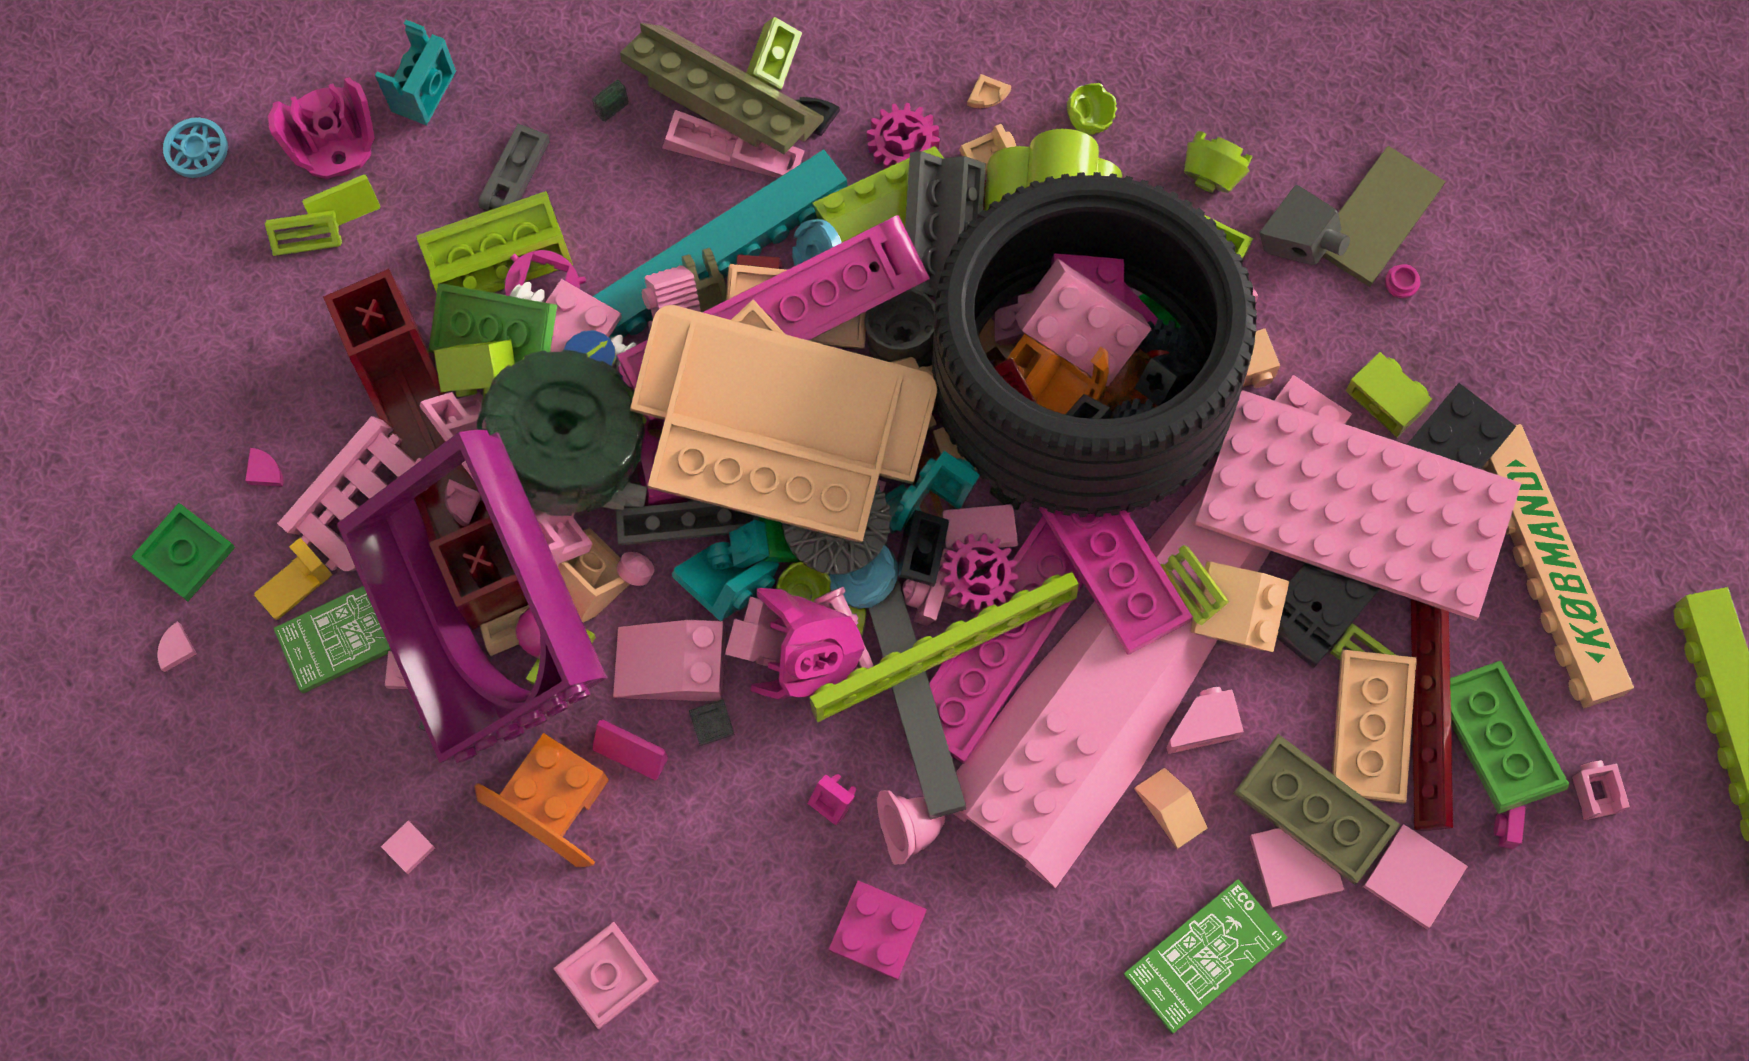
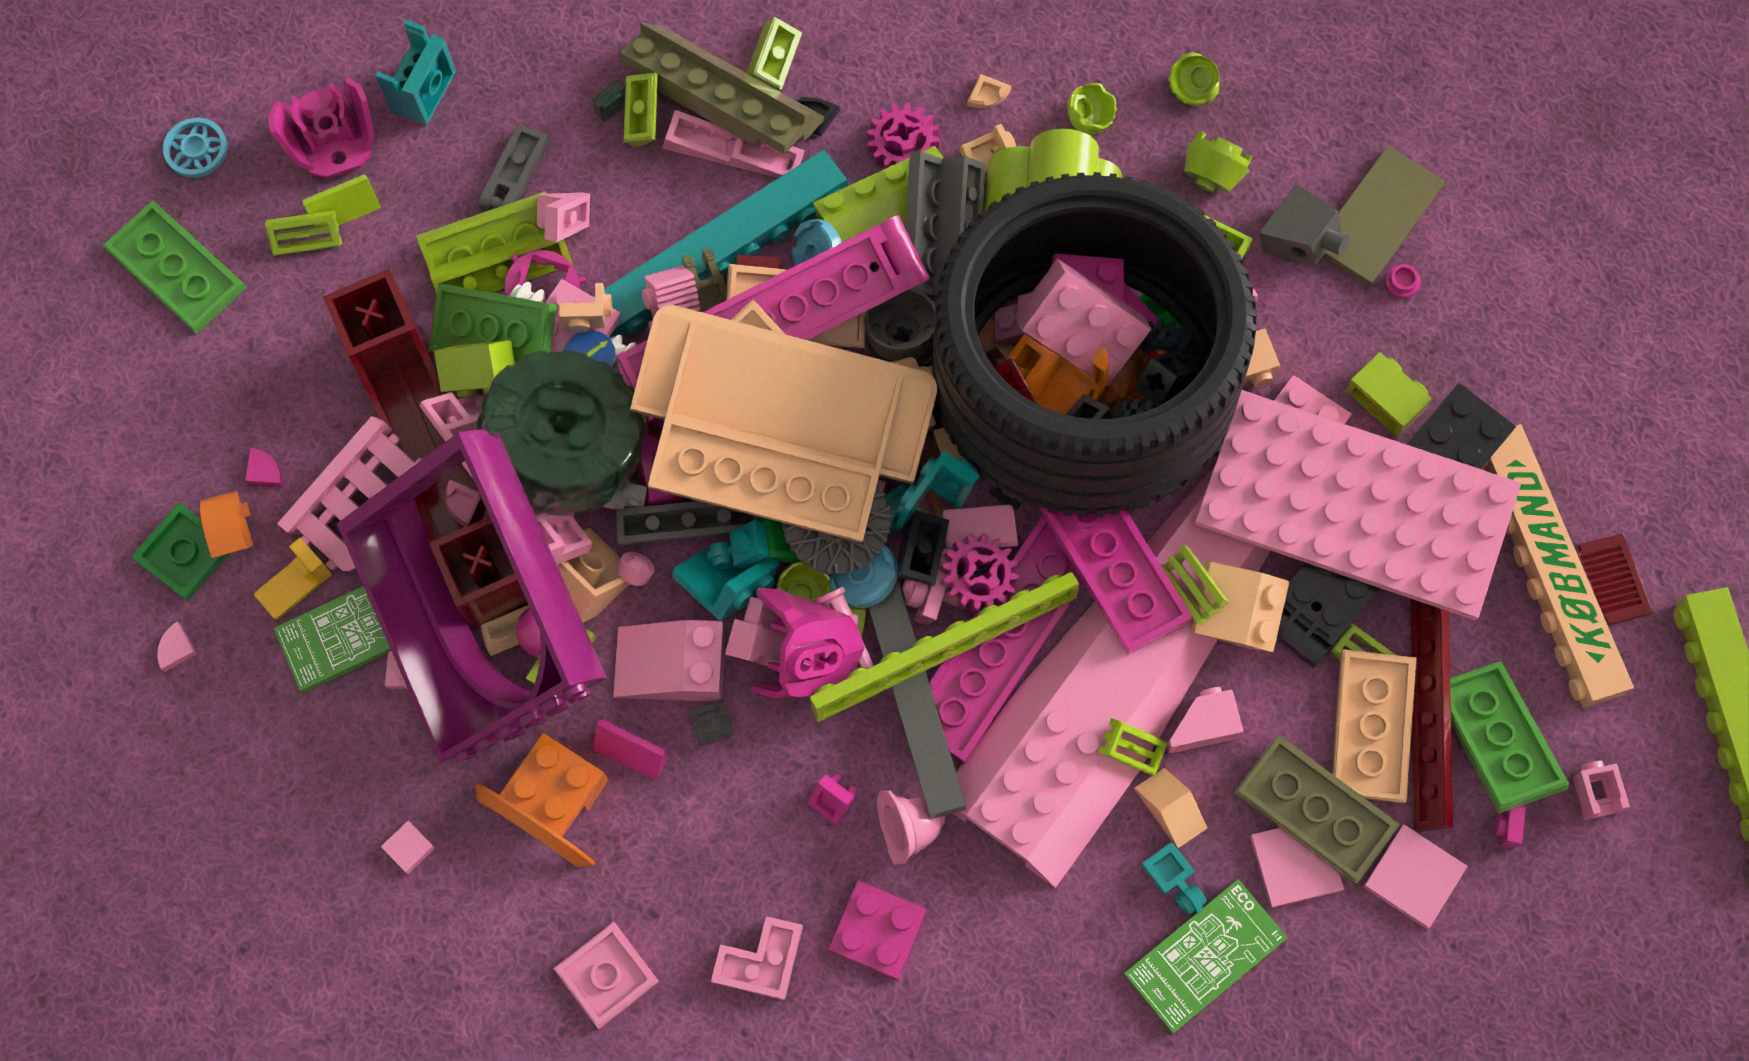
(174, 266): none -> bright green tile
(225, 523): none -> orange brick
(562, 214): none -> bright pink slope
(583, 316): none -> light nougat bracket
(640, 109): none -> lime slope
(767, 970): none -> bright pink plate
(1114, 740): none -> lime tile
(1169, 871): none -> teal plate
(1194, 79): none -> lime hair
(1614, 579): none -> dark red window

